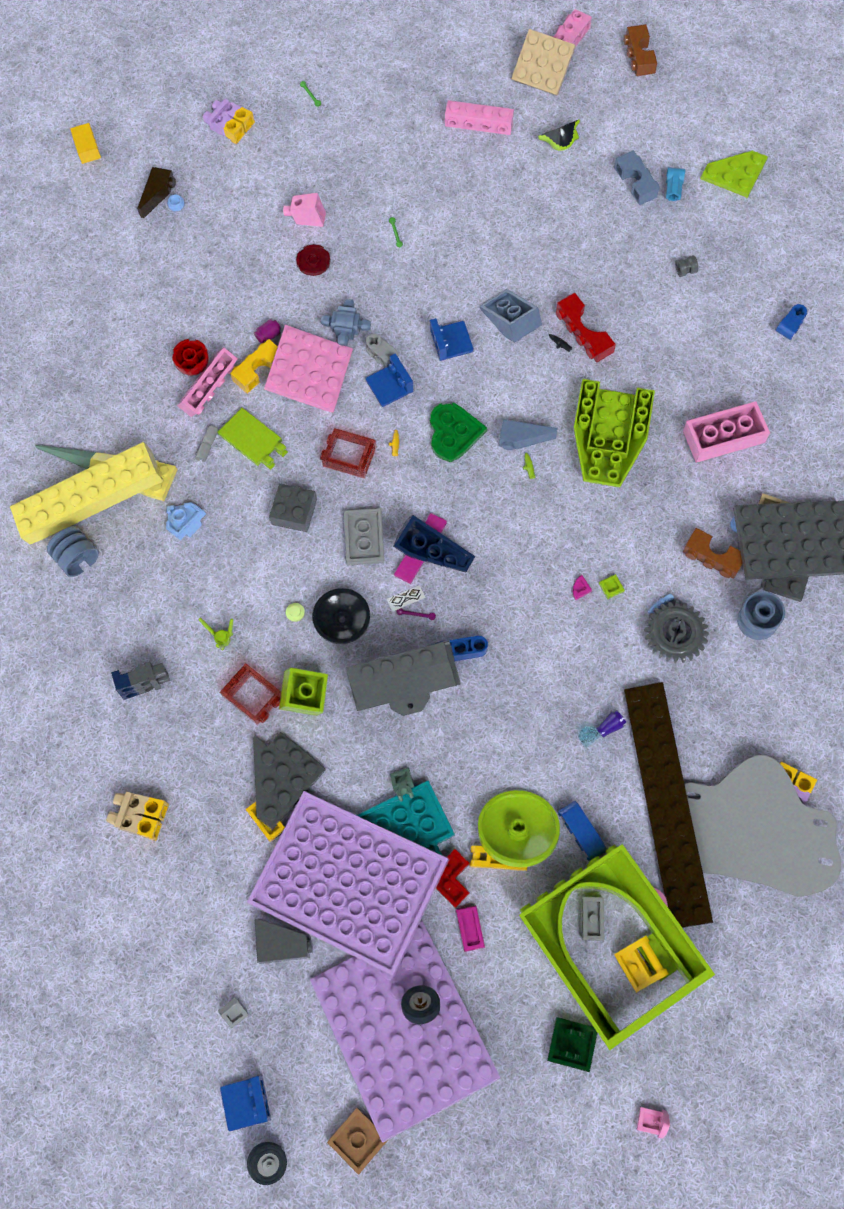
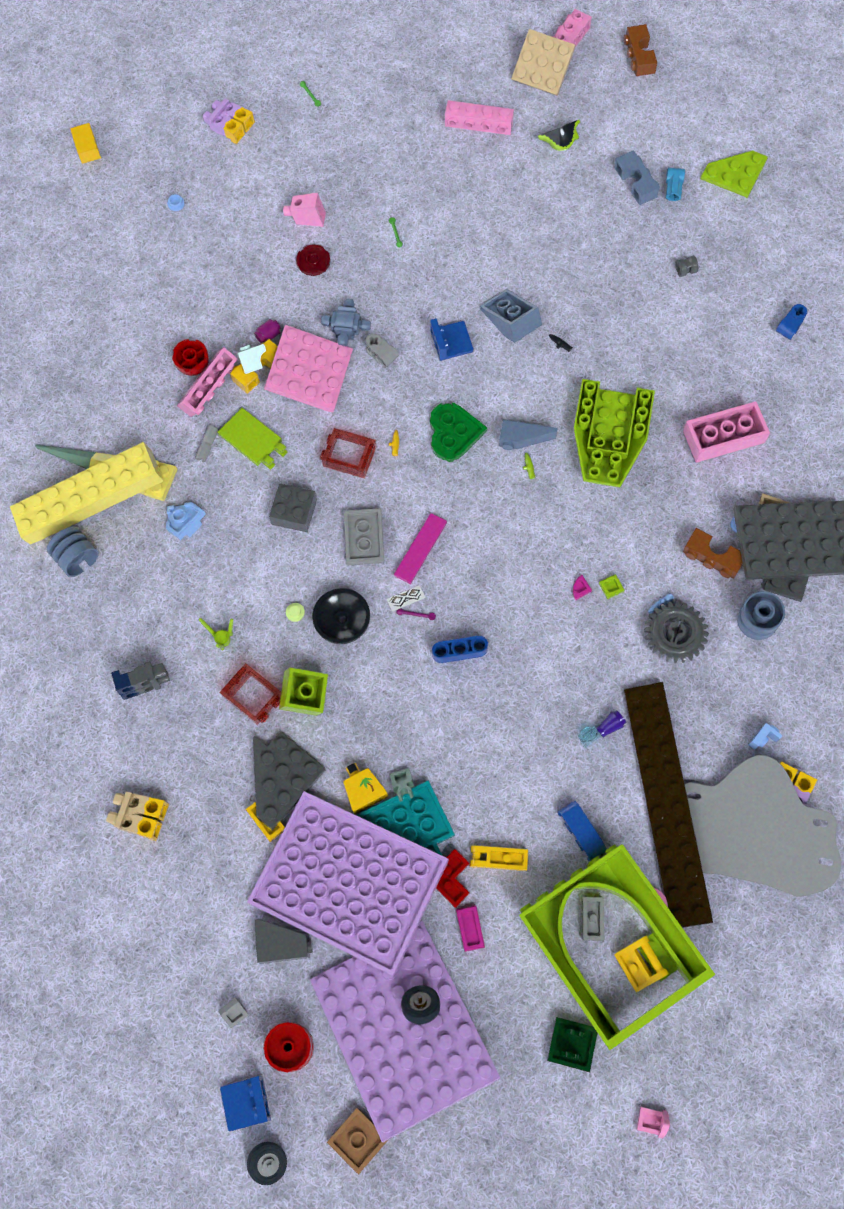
(156, 190): dark brown slope -> none
(251, 357): none -> light aqua brick
(301, 1050): none -> red wheel
(363, 788): none -> yellow torso
(390, 382): blue bracket -> none
(404, 678): dark grey piece -> none
(426, 544): dark blue wedge -> none
(518, 828): lime dish -> none
(597, 344): red arch -> none
(761, 737): none -> light blue bracket

